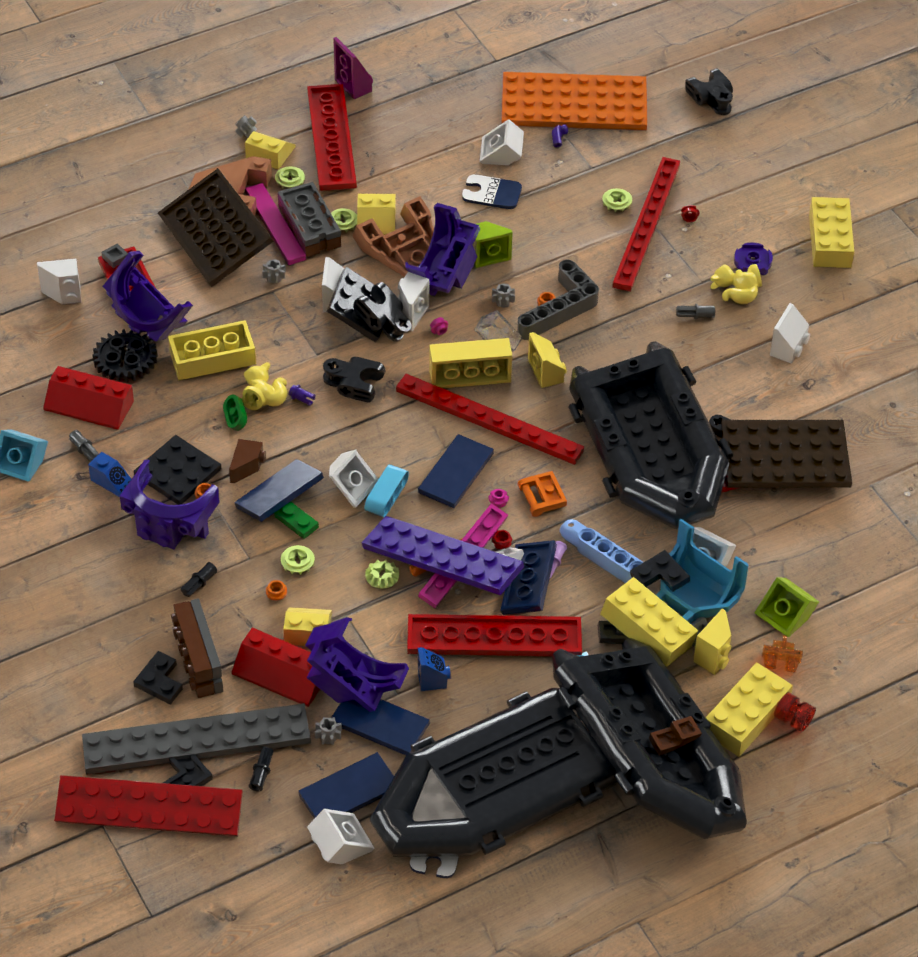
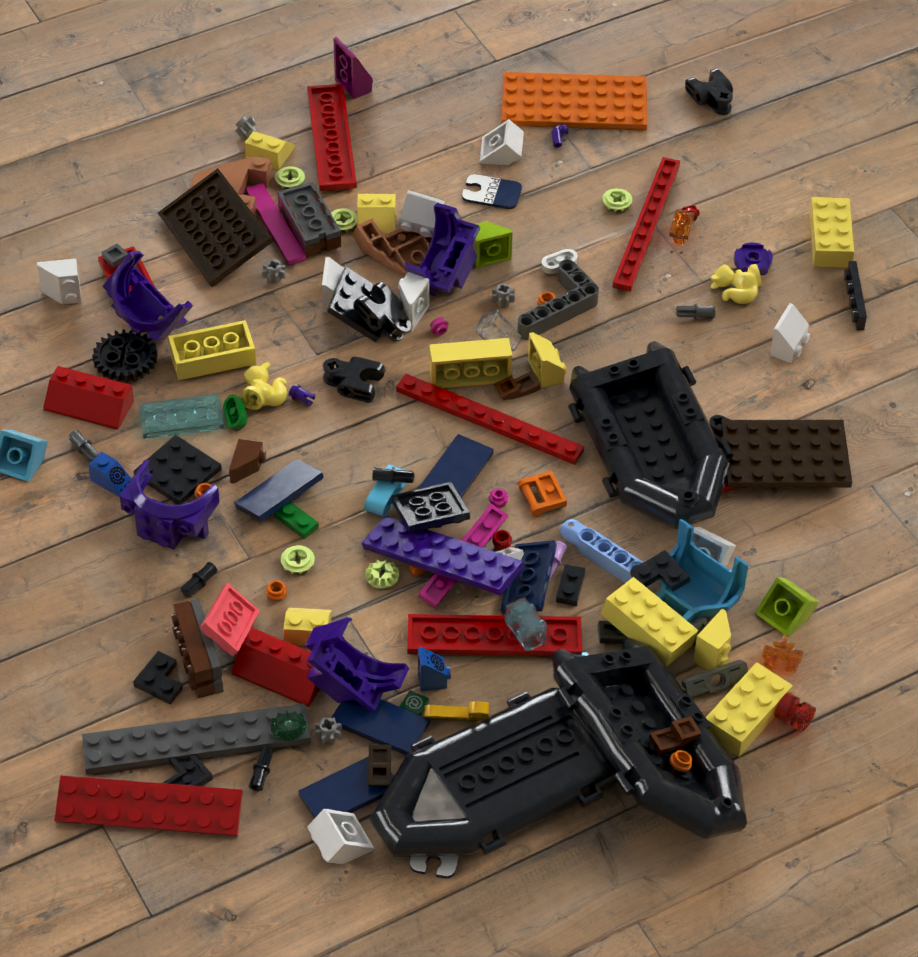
(181, 416): none -> clear light blue plate
(229, 619): none -> coral plate
(281, 731): none -> clear green gear
(352, 477): white slope -> none
(379, 765): none -> dark brown slope
(393, 475): none -> black axle
(415, 702): none -> dark green tile
(418, 214): none -> white slope
(430, 507): none -> black plate
(475, 712): none -> yellow beam
(514, 388): none -> reddish brown slope
(526, 624): none -> clear light blue brick
(551, 262): none -> white plate
(570, 585): none -> black plate
(681, 226): none -> clear orange hips
(681, 761): none -> orange plate
(701, 682): none -> dark grey piece
(856, 296): none -> black plate

